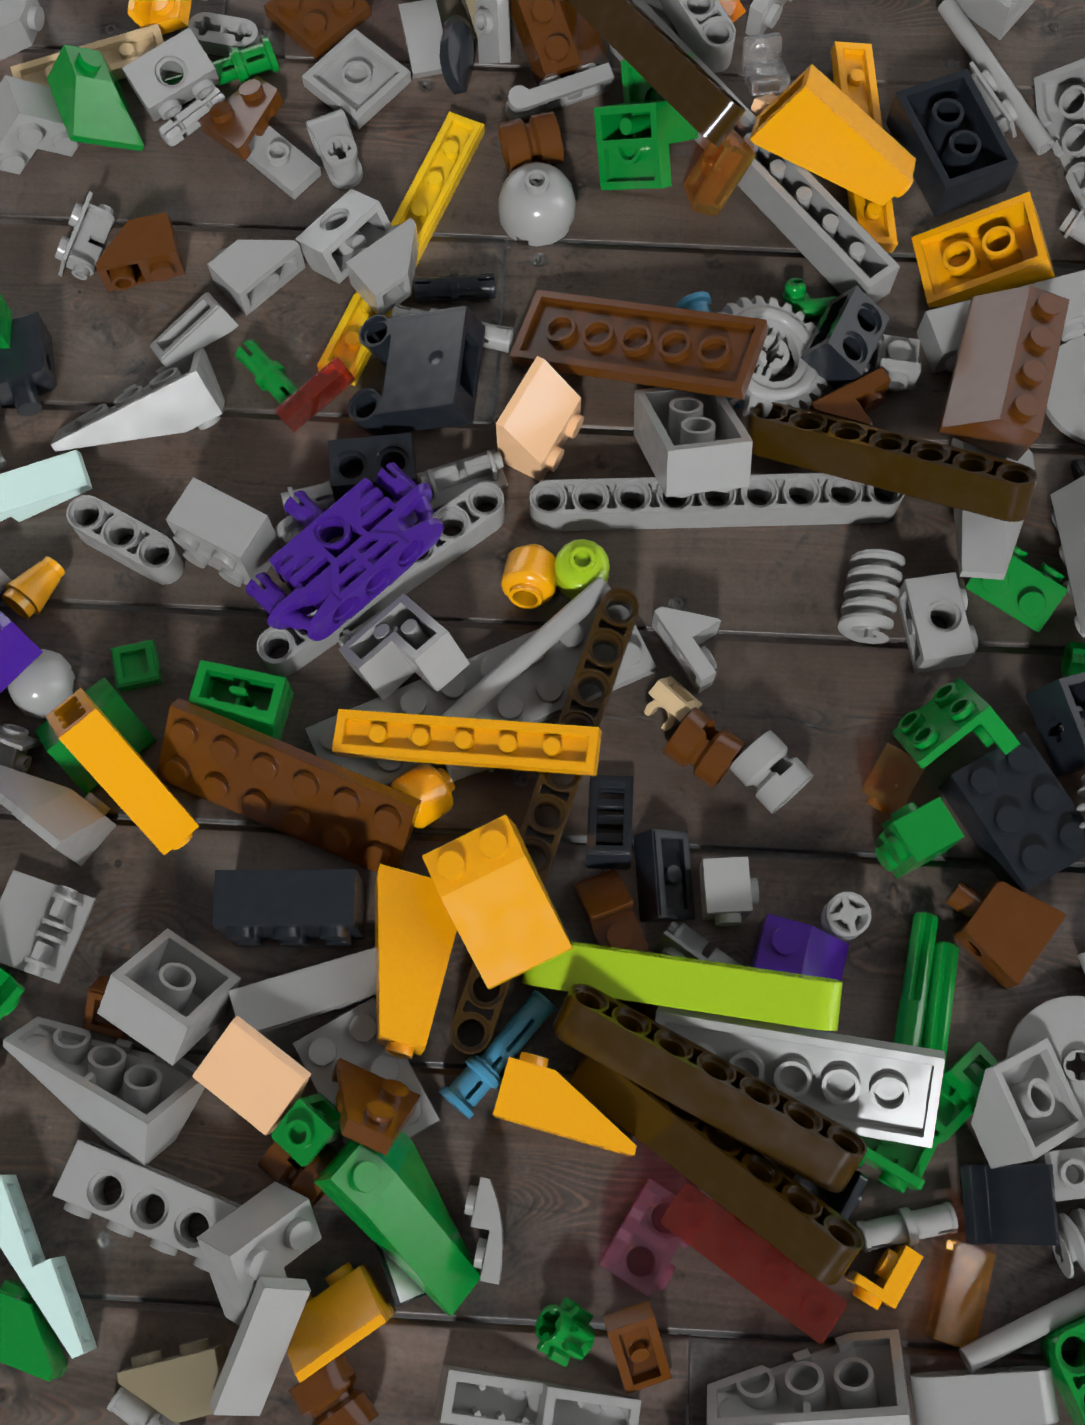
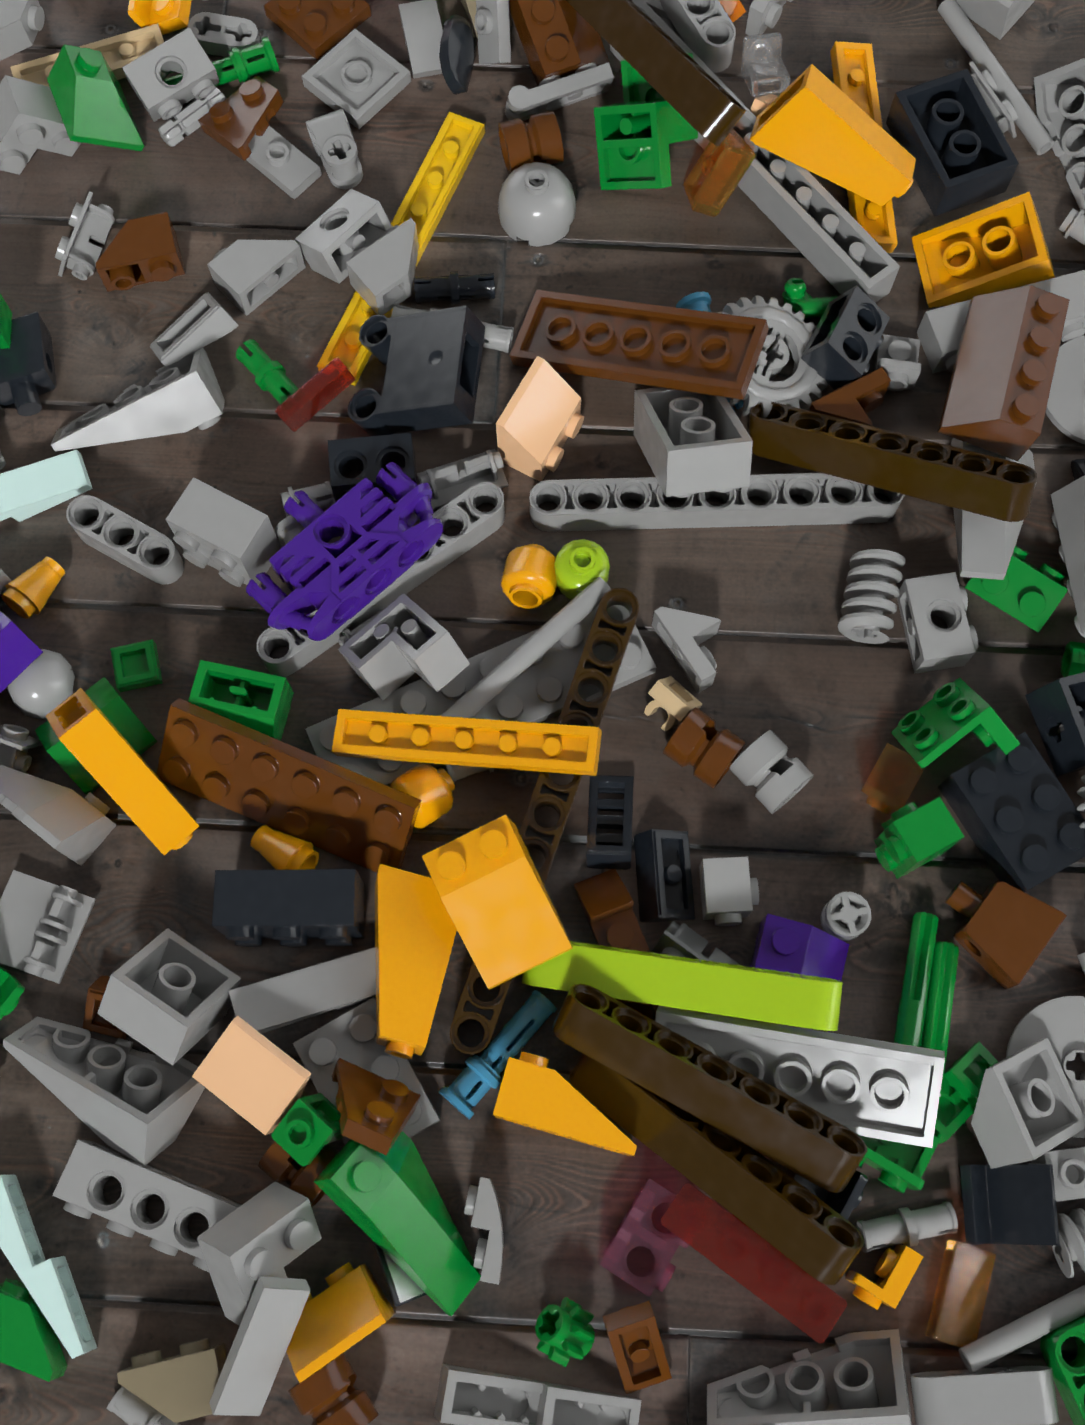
(284, 850): none -> light orange cone

